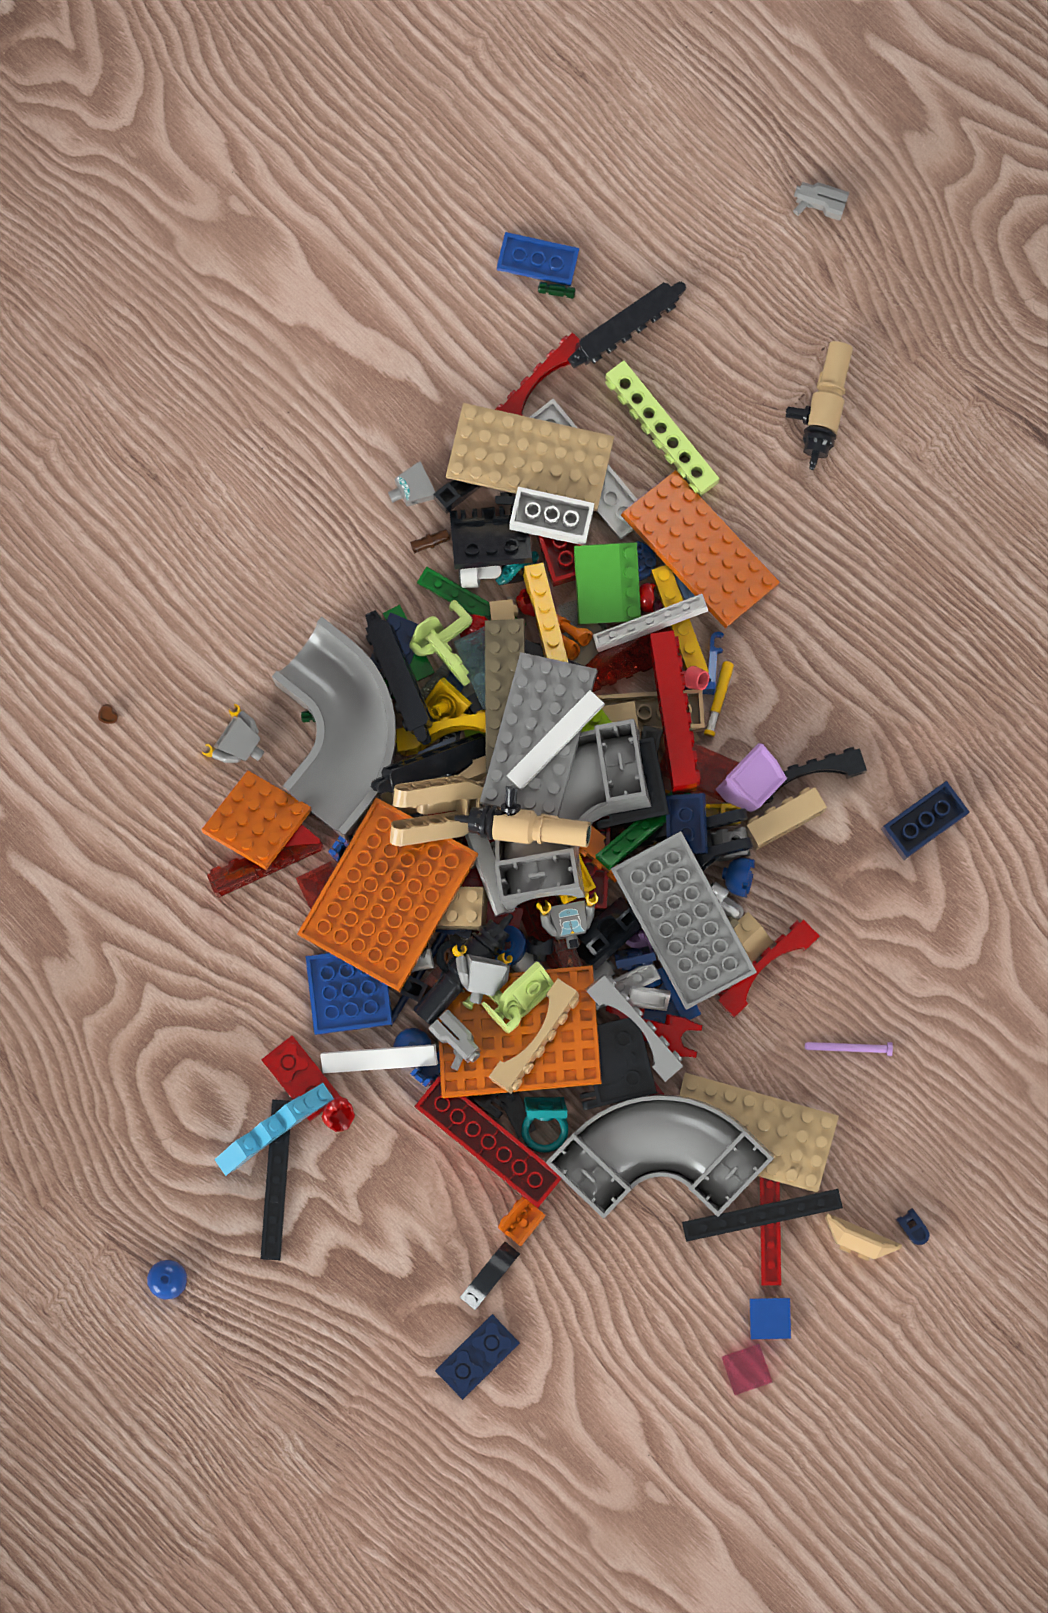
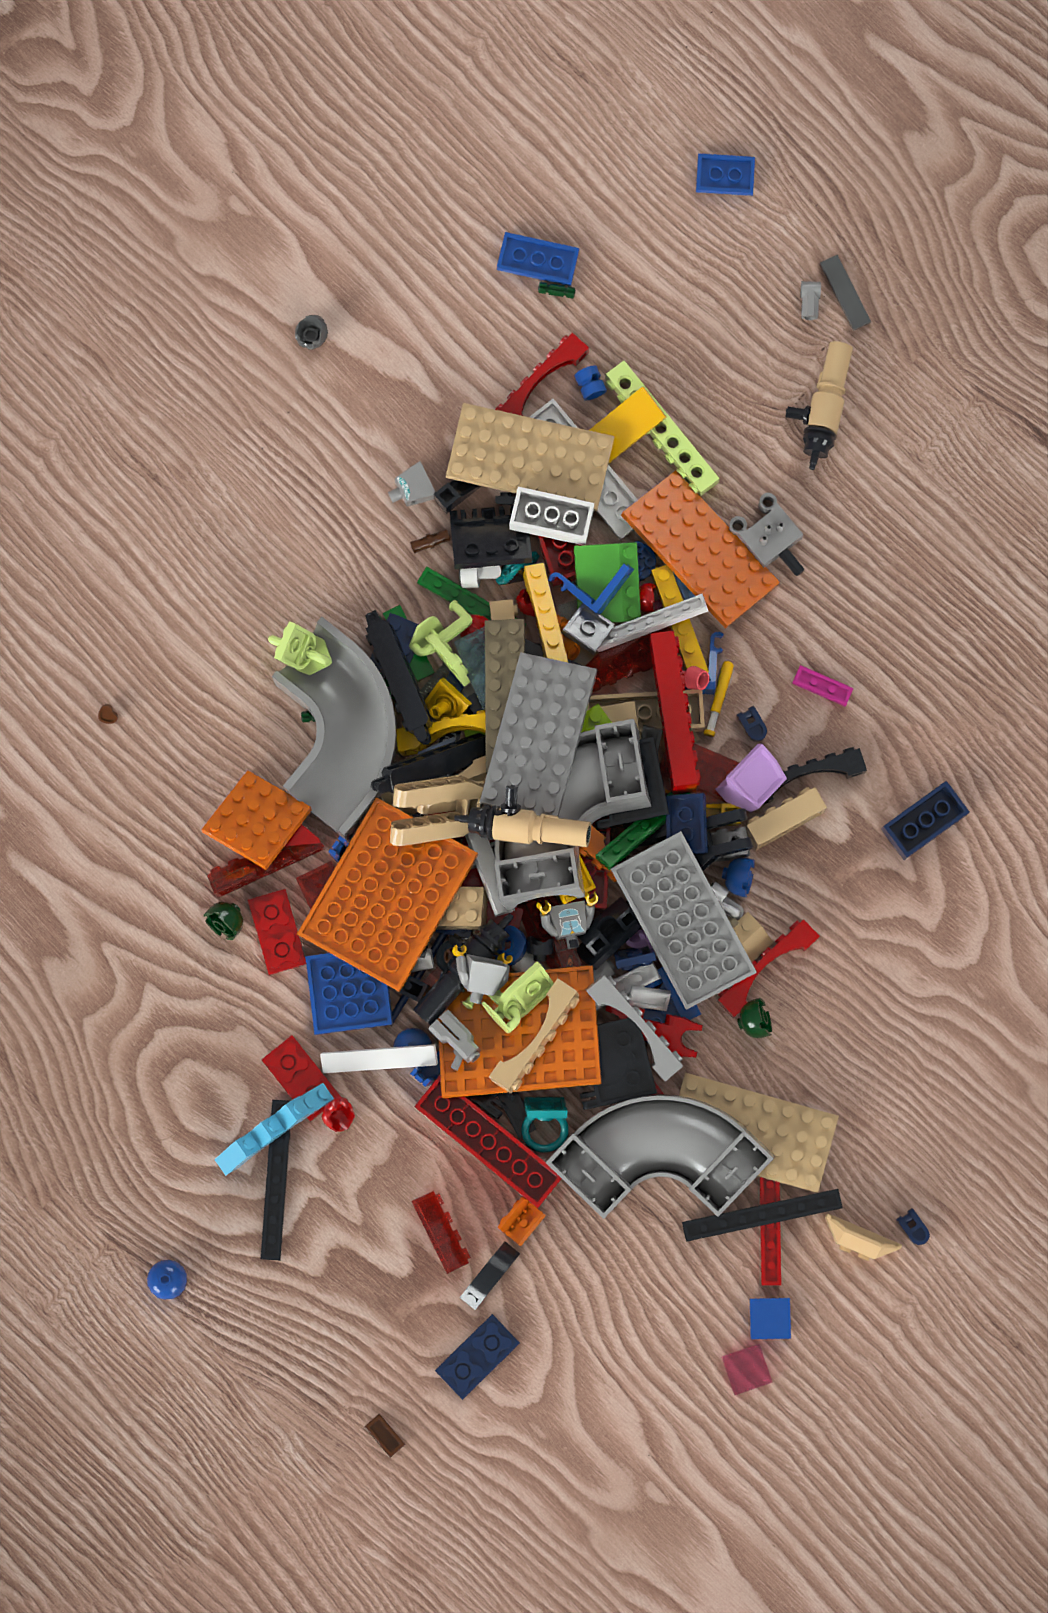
(225, 919): none -> dark green cylinder
(237, 740): light grey torso -> none
(277, 932): none -> red piece
(301, 649): none -> yellowish green plate
(311, 332): none -> dark grey hair
(384, 1435): none -> reddish brown tile
(440, 1231): none -> clear red slope
(555, 740): white tile -> none
(588, 628): none -> flat silver tile
(591, 385): none -> blue wheel
(606, 596): none -> blue hinge
(625, 323): black hinge -> none
(630, 421): none -> yellow tile
(725, 174): none -> blue plate
(755, 1019): none -> dark green cylinder
(757, 730): none -> dark blue plate
(770, 535): none -> light grey piece
(810, 296): none -> light grey piece
(821, 197): light grey piece -> none
(822, 685): none -> dark pink tile
(845, 292): none -> dark grey tile
(850, 1047): lavender bar -> none

